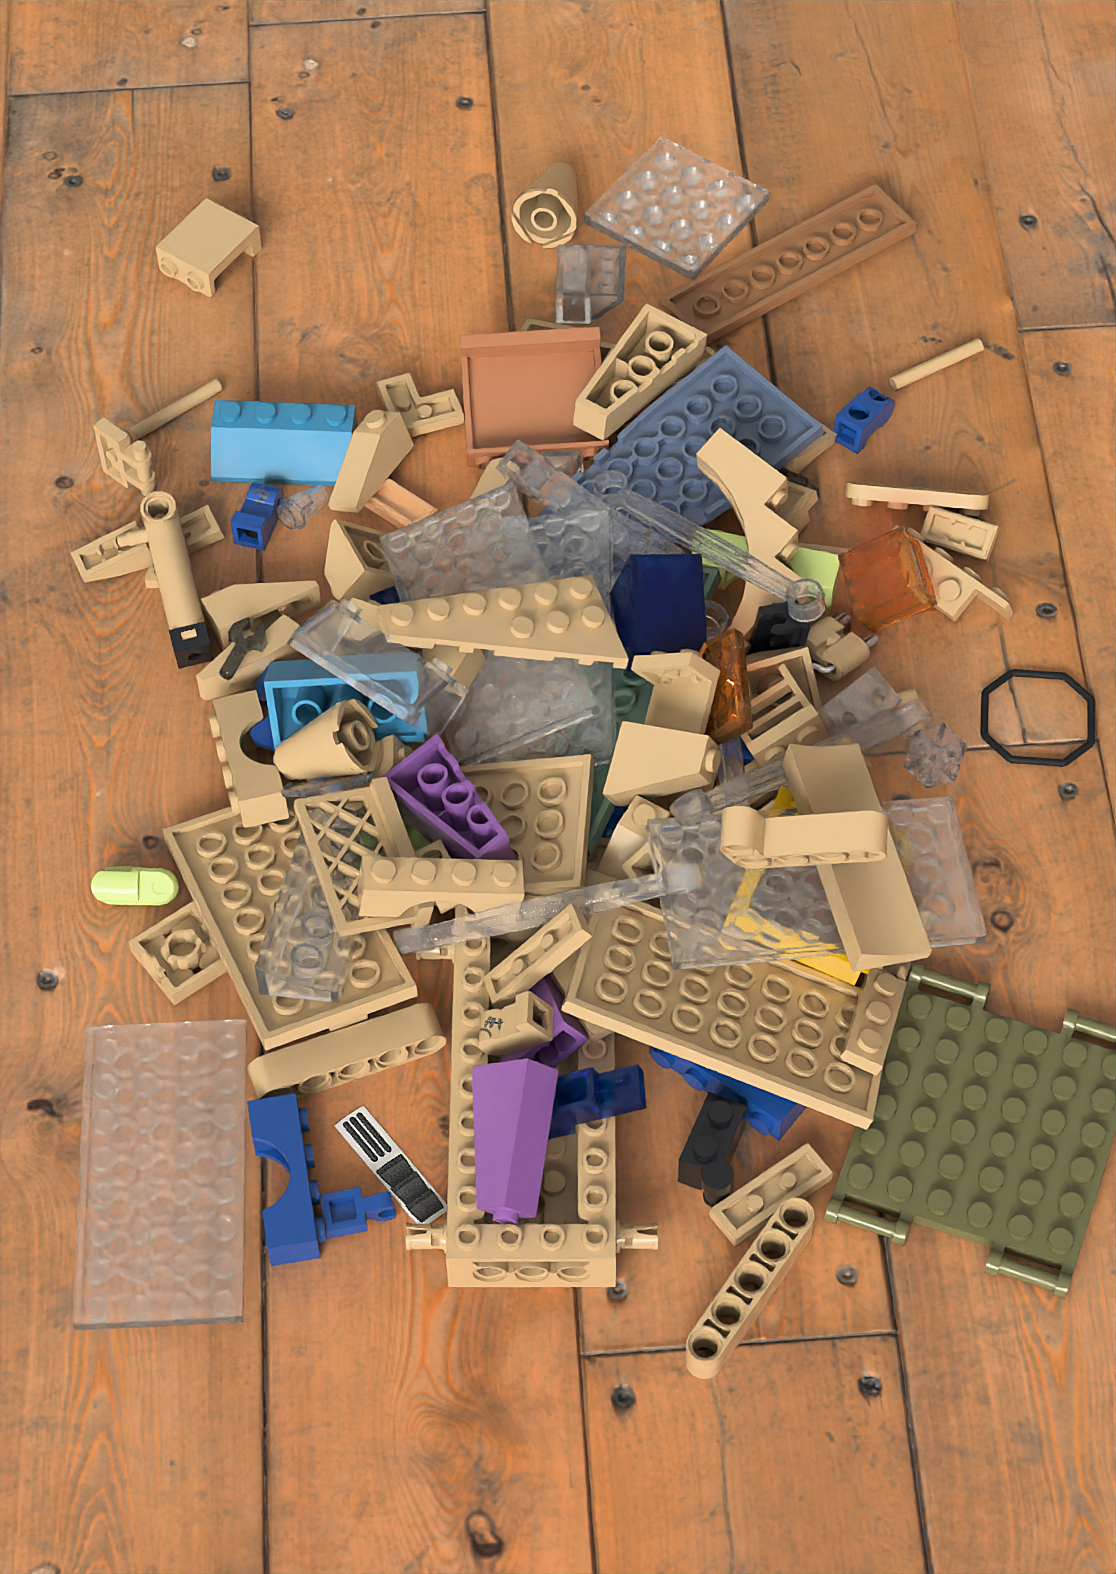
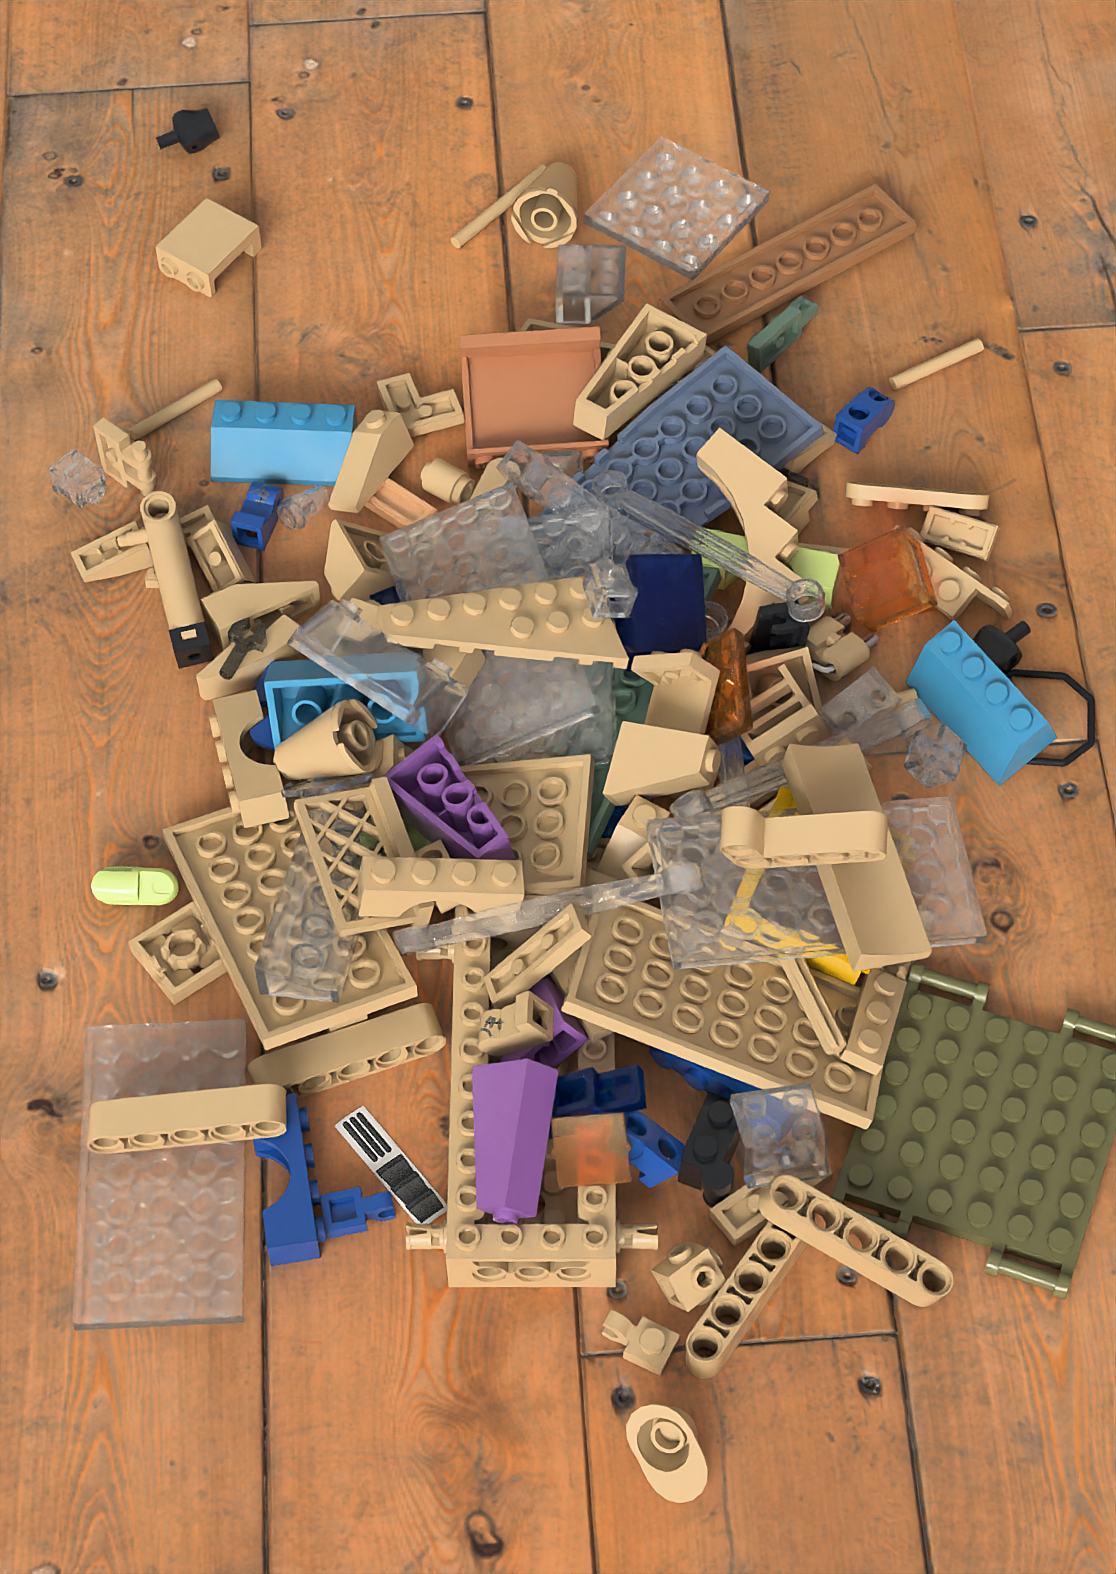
(83, 484): none -> clear brick
(187, 1118): none -> tan beam
(191, 129): none -> black piece
(219, 556): none -> tan slope
(447, 481): none -> tan brick
(494, 210): none -> tan bar
(591, 1149): none -> clear orange piece
(609, 580): none -> clear brick
(646, 1344): none -> tan plate
(652, 1149): none -> blue leg
(668, 1451): none -> tan piece
(690, 1275): none -> tan brick
(780, 333): none -> sand green hinge
(781, 1134): none -> clear bracket
(814, 1005): none -> tan axle
(875, 1241): none -> tan beam
(979, 703): none -> dark azure slope
(1002, 646): none -> black piece

